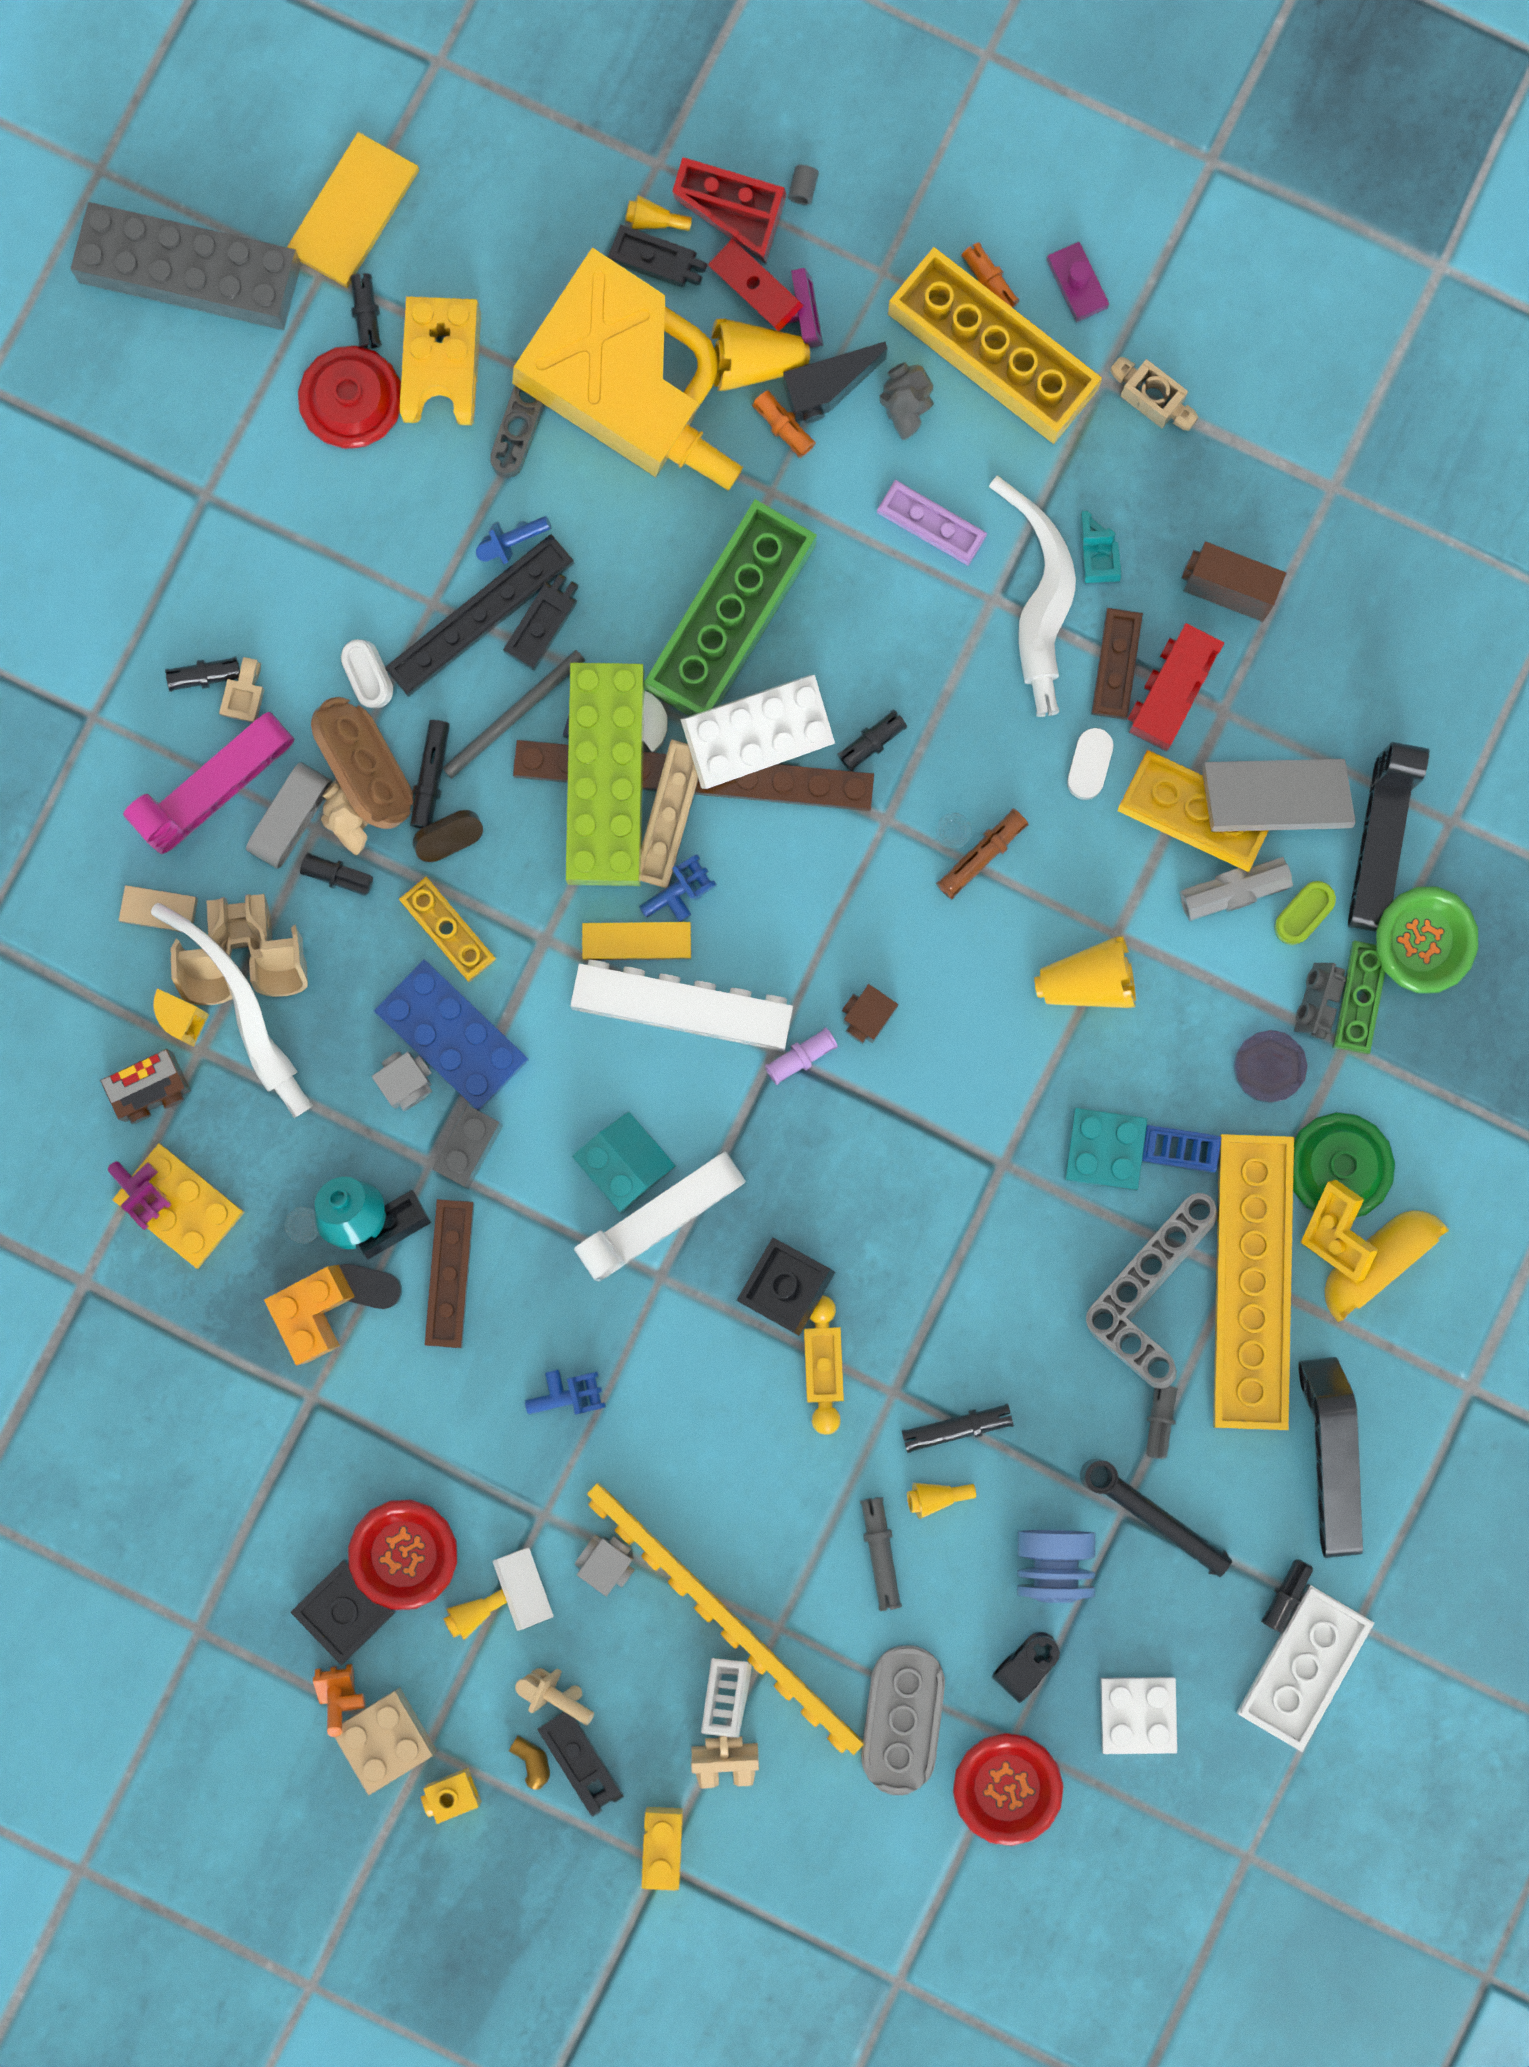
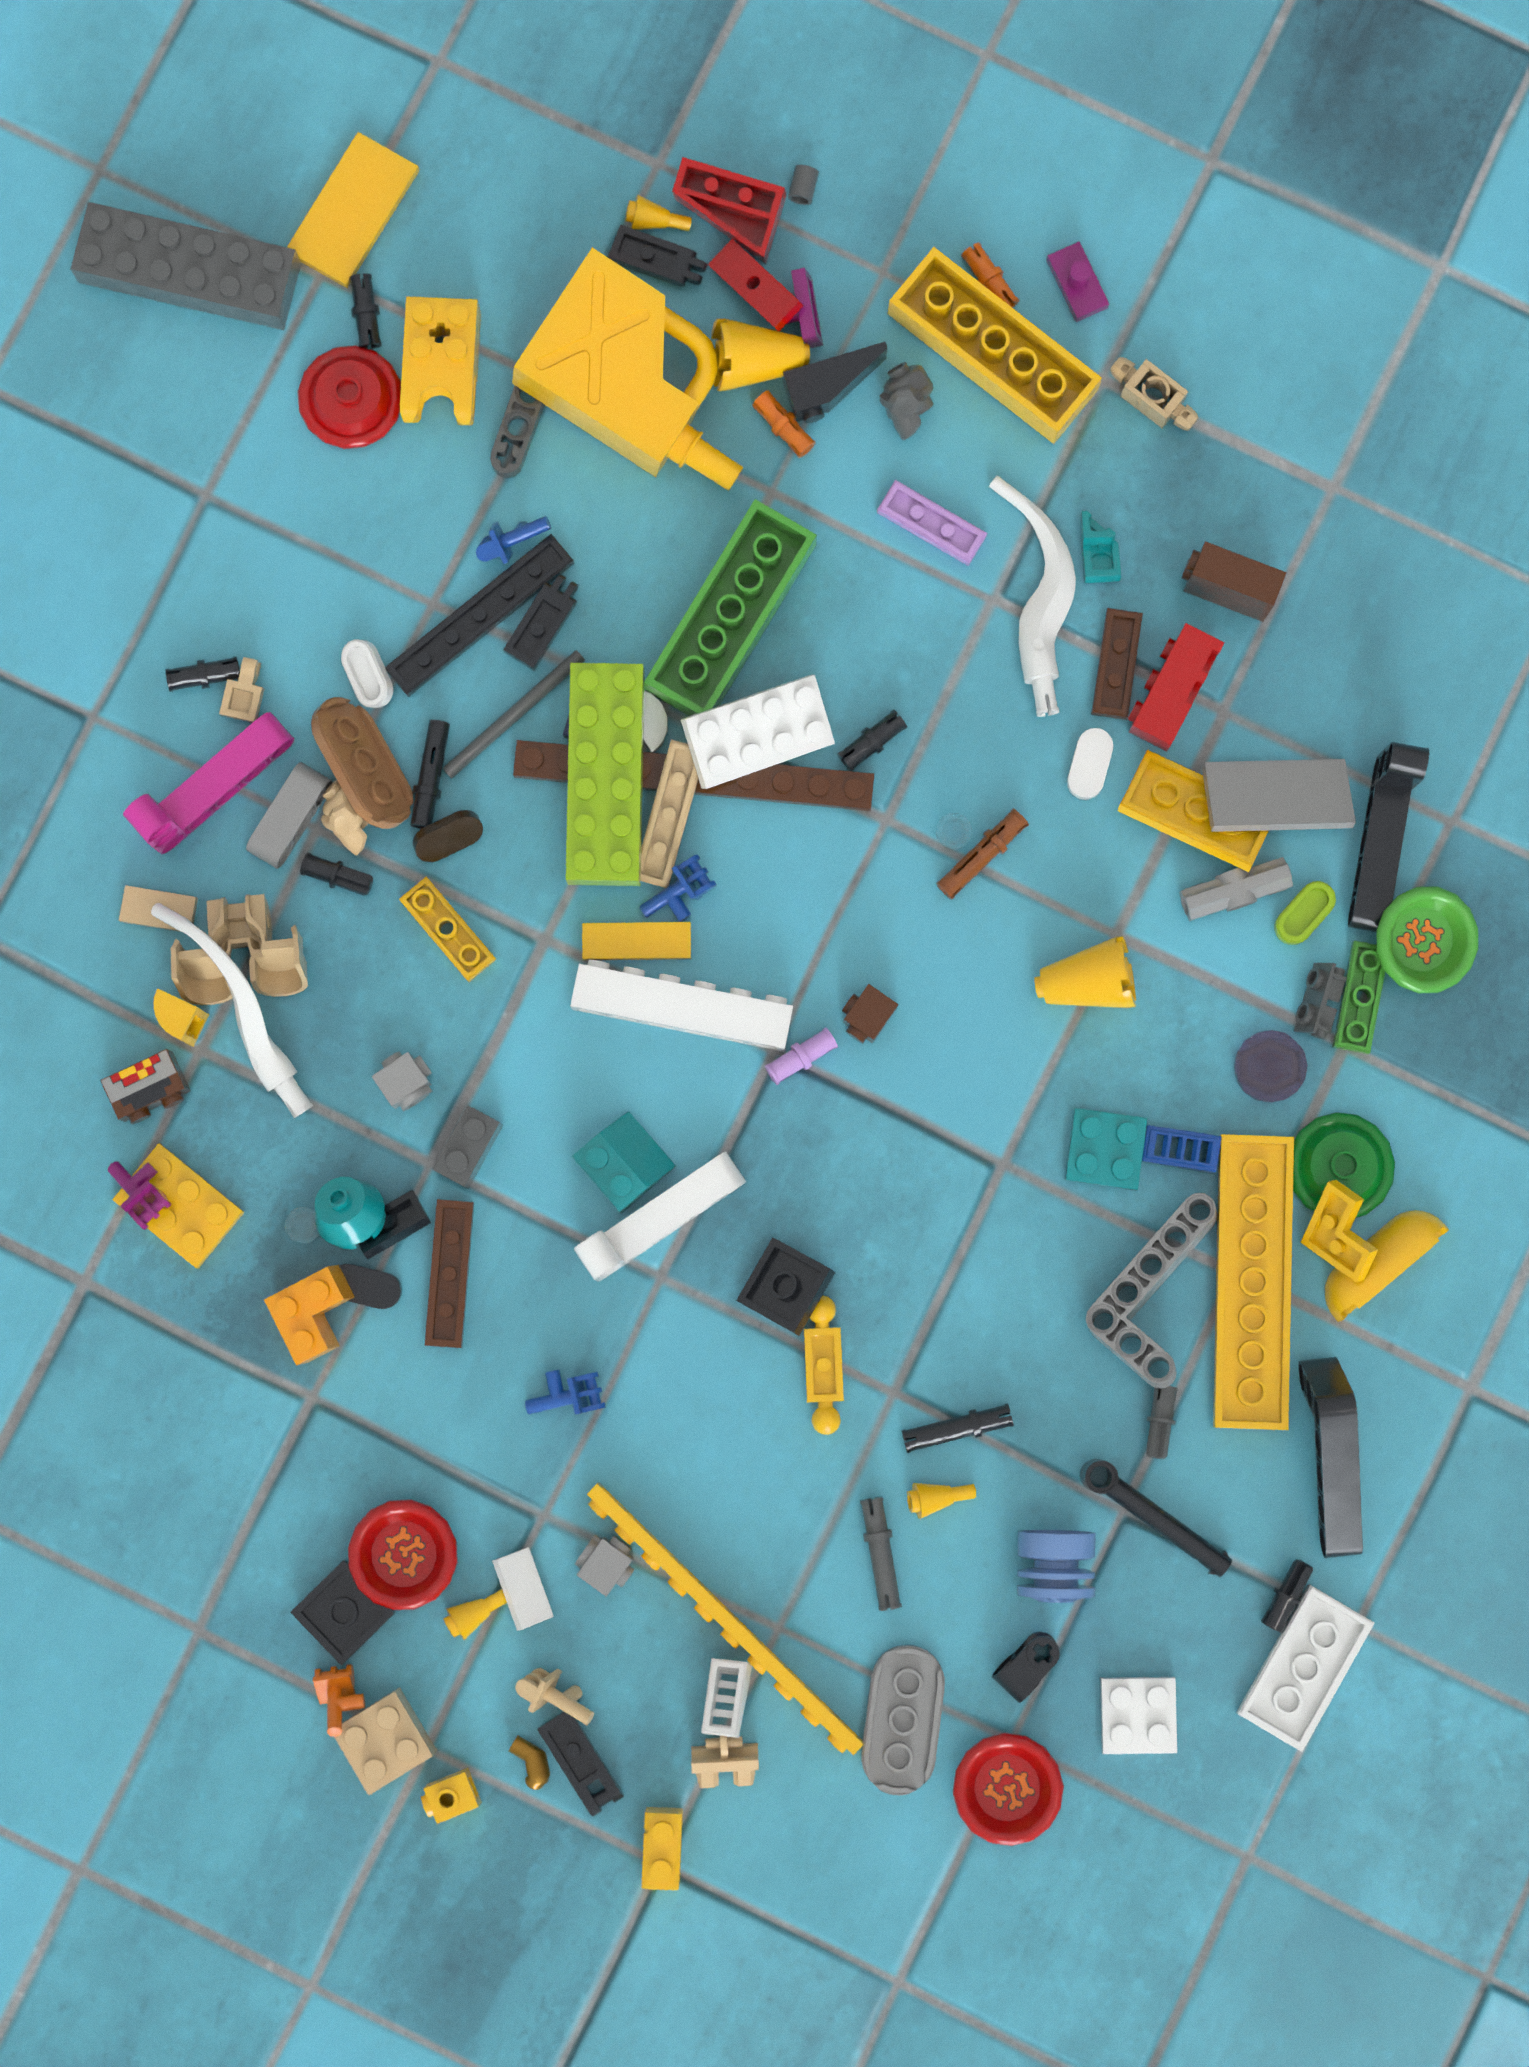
(451, 1035): blue plate -> none

